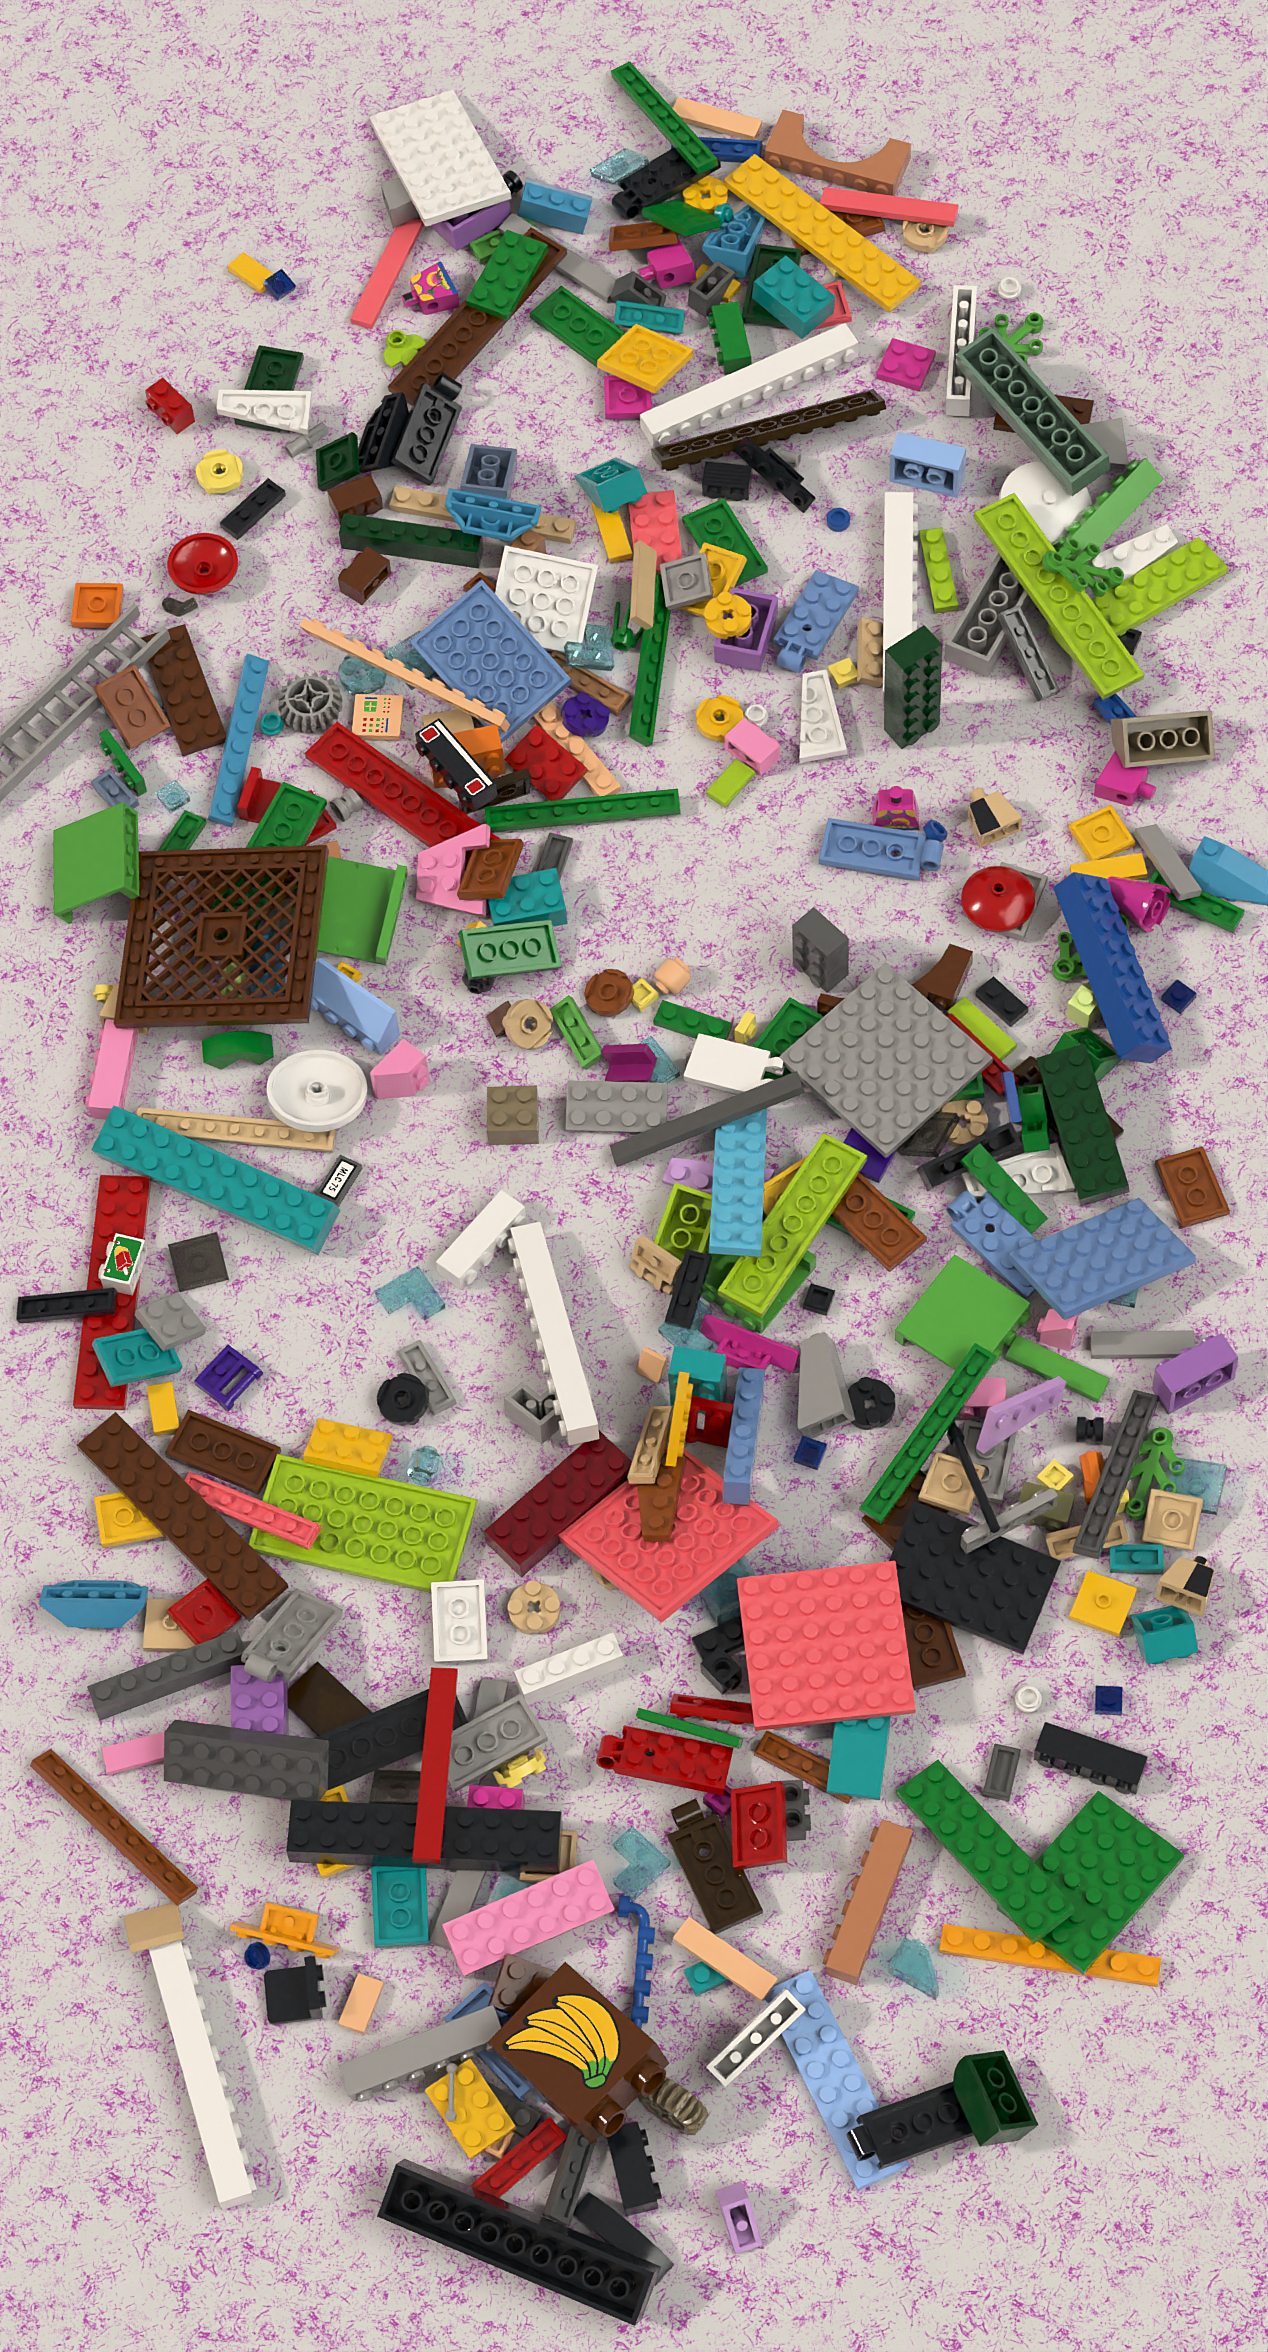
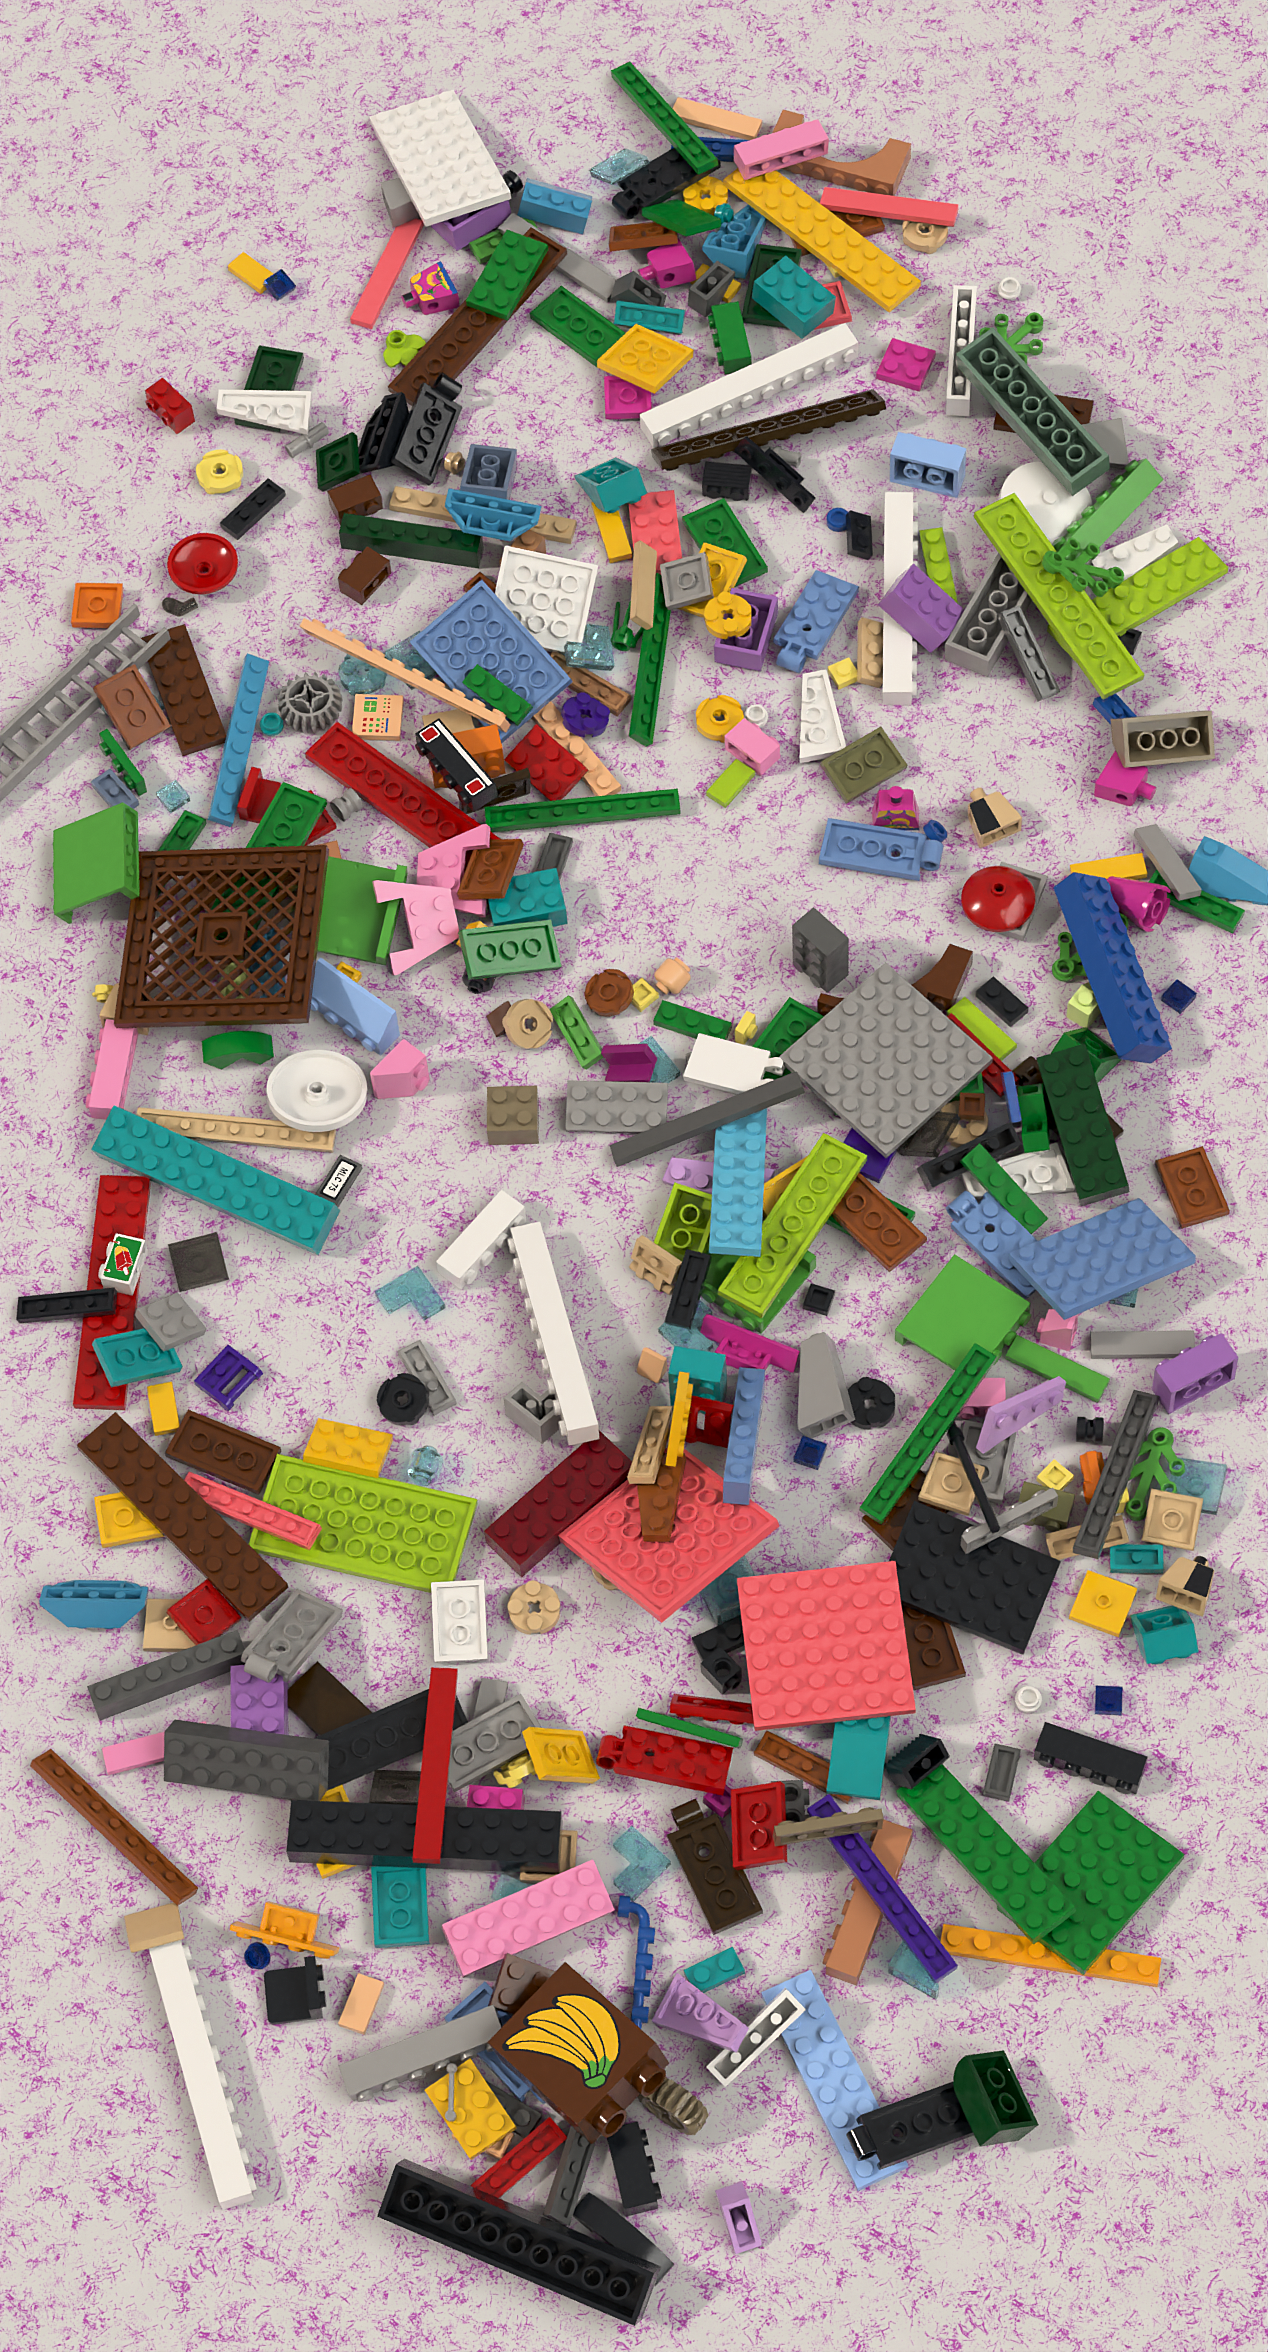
(428, 916): none -> bright pink wing
(454, 462): none -> tan plate
(457, 1902): light grey tile -> none
(497, 694): none -> green plate
(560, 1755): none -> yellow plate
(569, 1668): white brick -> none
(698, 2016): none -> lavender wing
(725, 1959): light nougat tile -> none
(781, 149): none -> bright pink brick
(836, 1825): none -> dark tan plate
(859, 535): none -> black plate
(863, 765): none -> olive plate
(888, 1896): none -> dark purple plate
(912, 687): dark green brick -> none
(916, 1761): none -> black brick
(921, 608): none -> medium lavender brick
(972, 1106): none -> reddish brown plate
(1101, 834): yellow tile -> none

